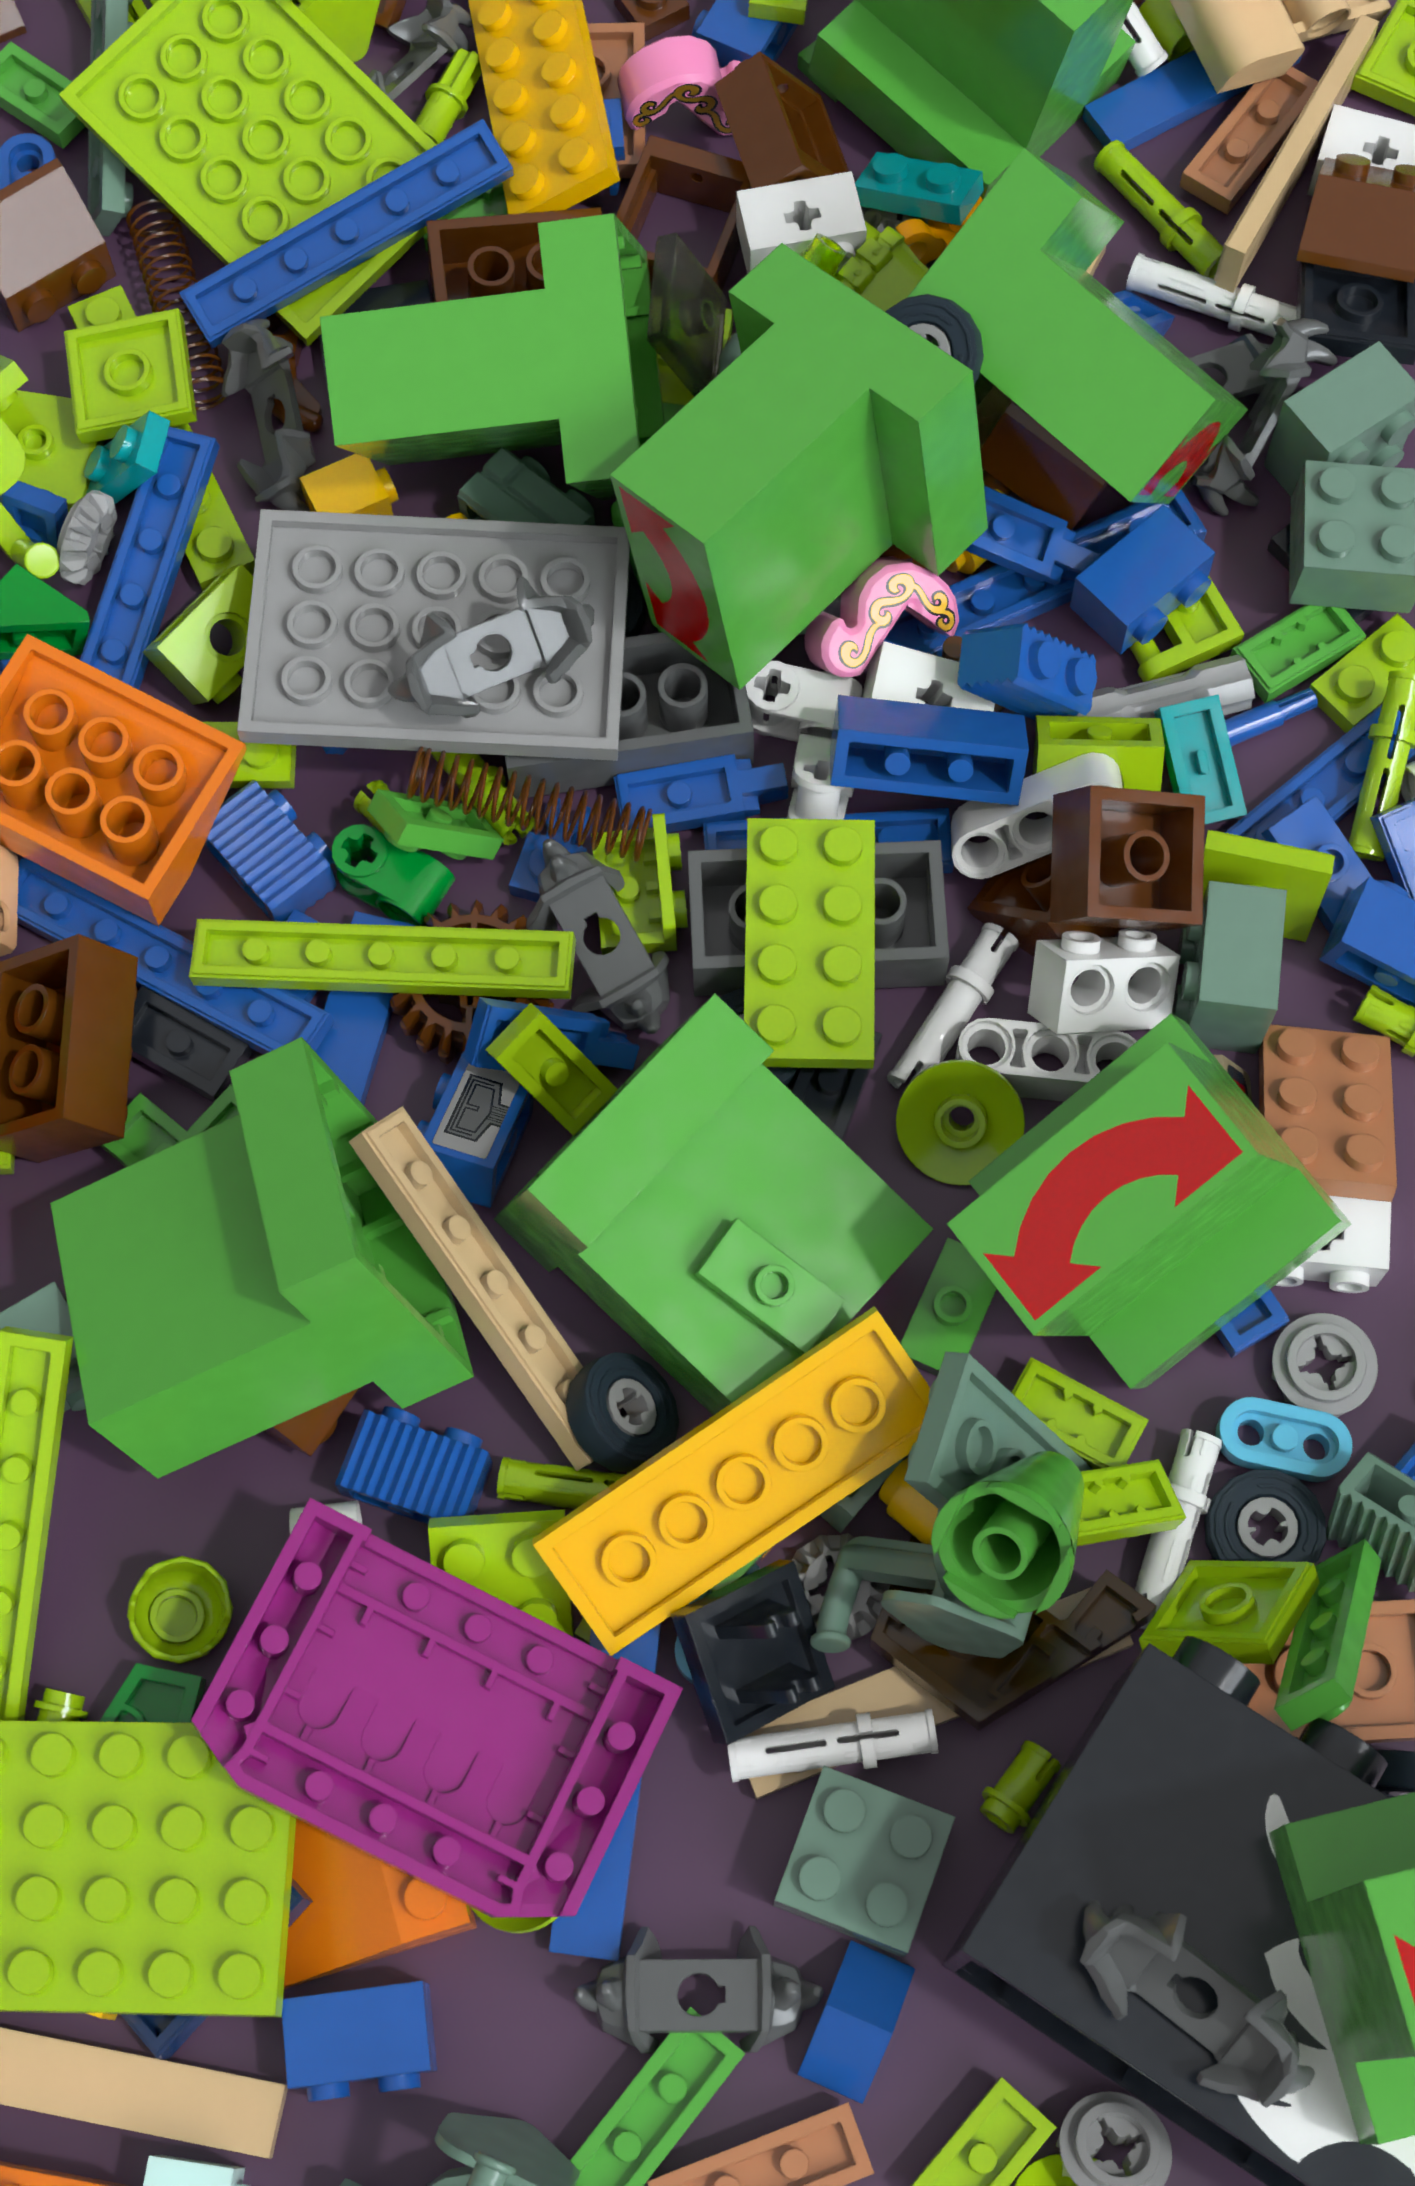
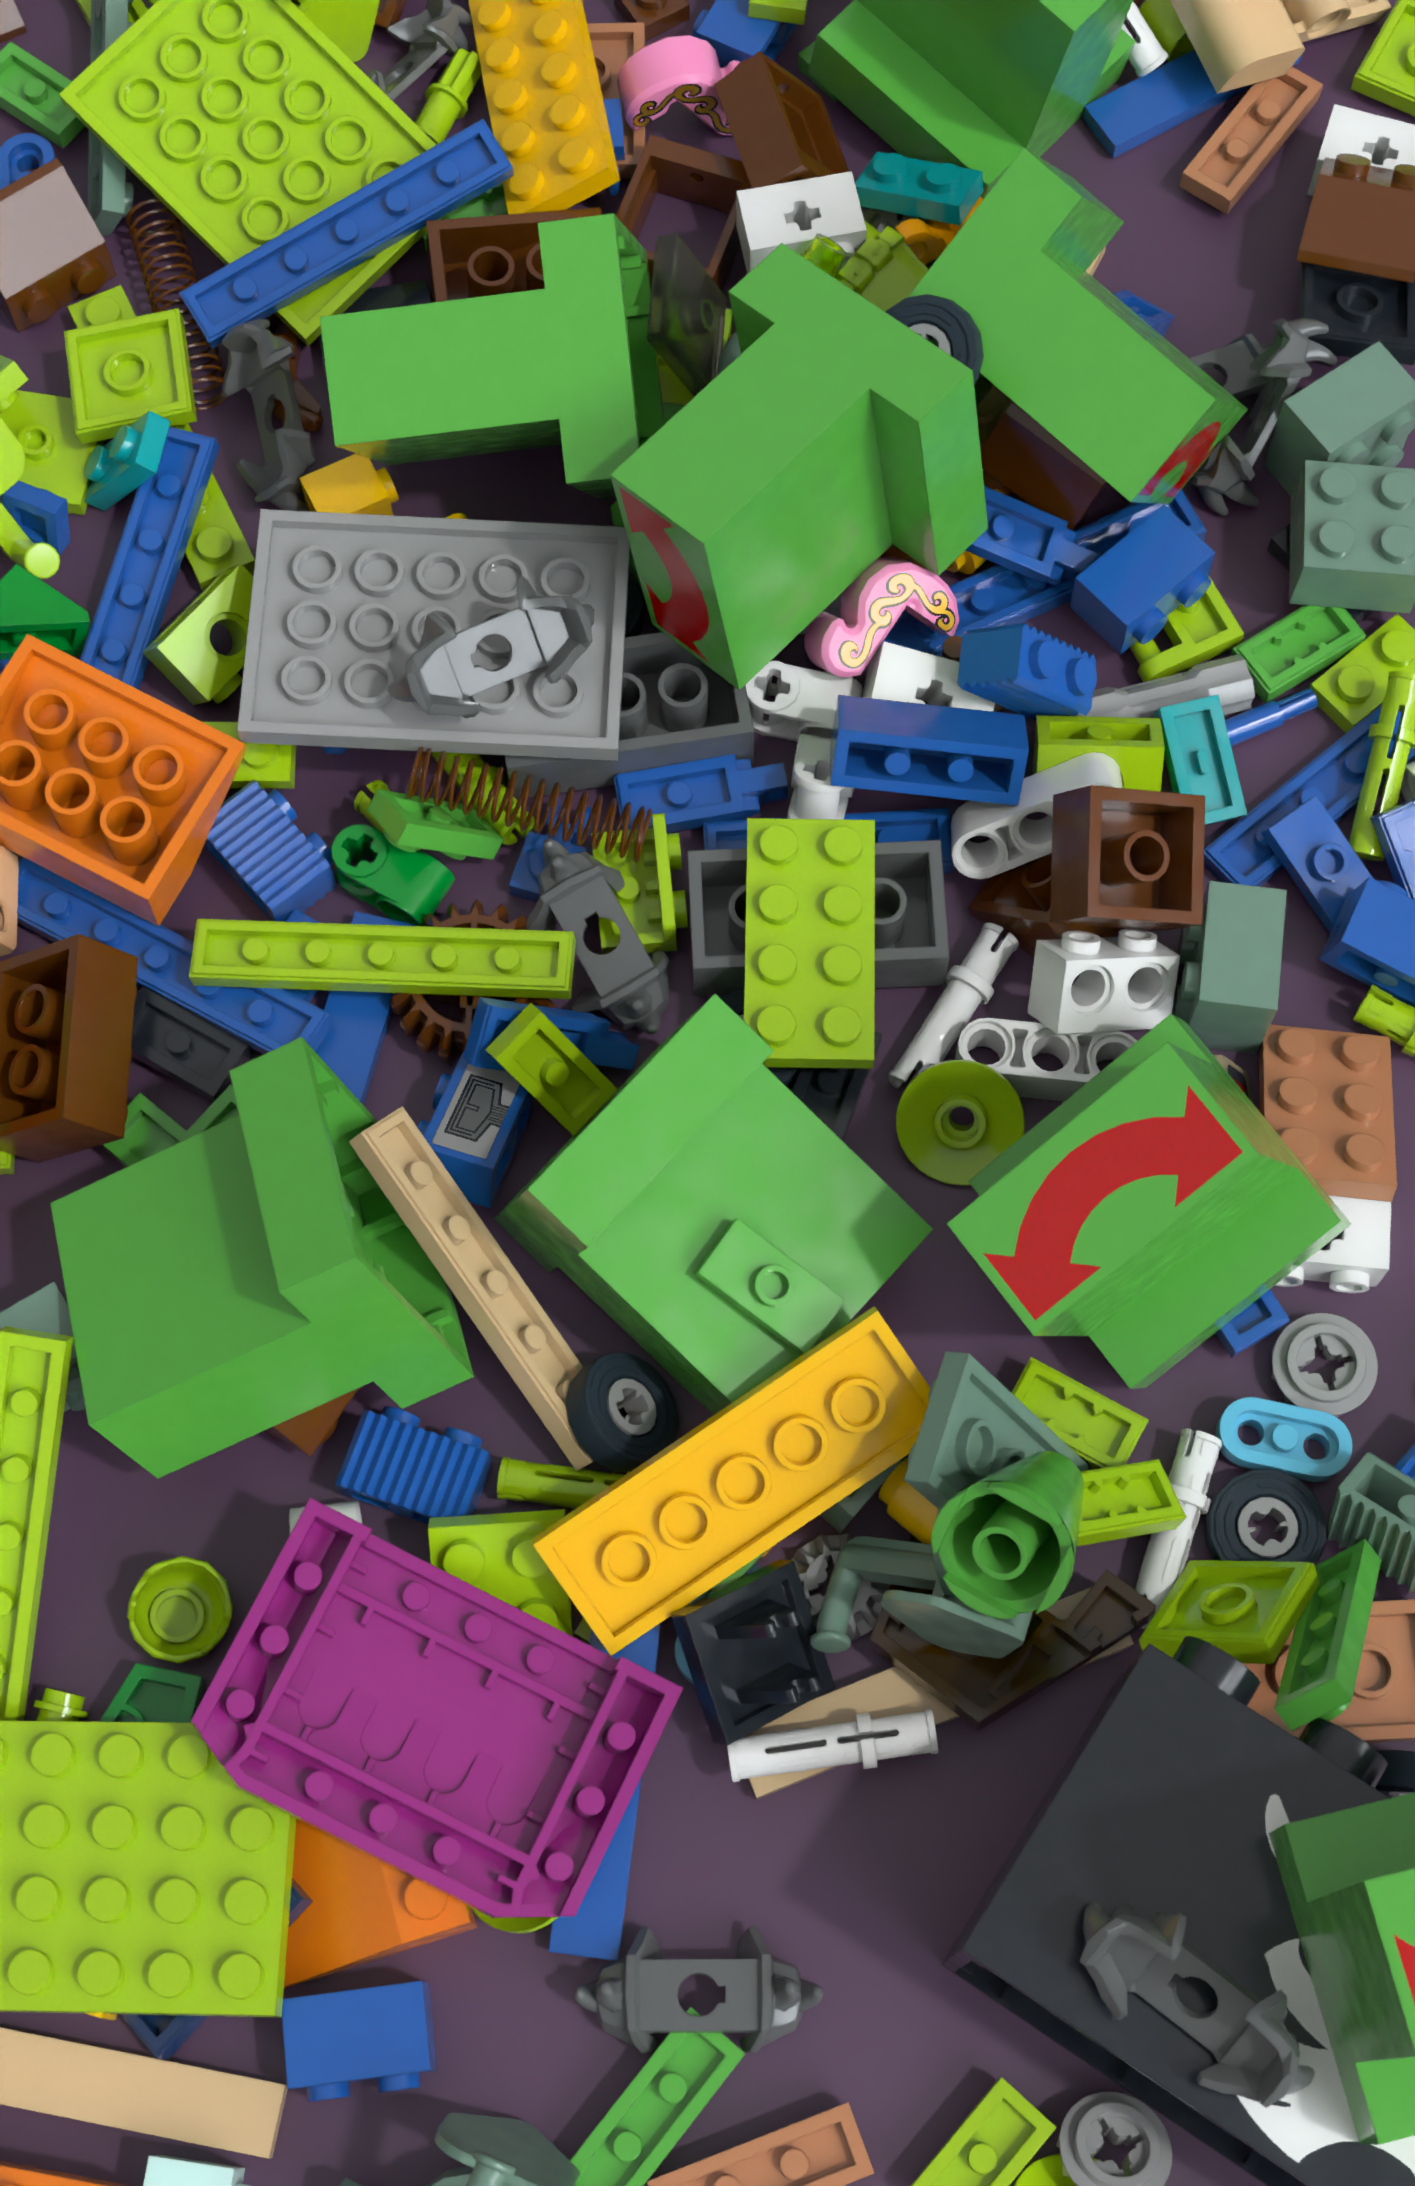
(86, 537): light grey gear -> none
(521, 493): sand green brick -> none
(856, 2022): blue slope -> none
(864, 1861): sand green brick -> none
(948, 1309): bright green plate -> none
(1019, 1787): lime pin -> none
(1121, 169): lime pin -> none
(1200, 294): white pin -> none
(1271, 865): lime plate -> none
(1294, 155): tan tile -> none

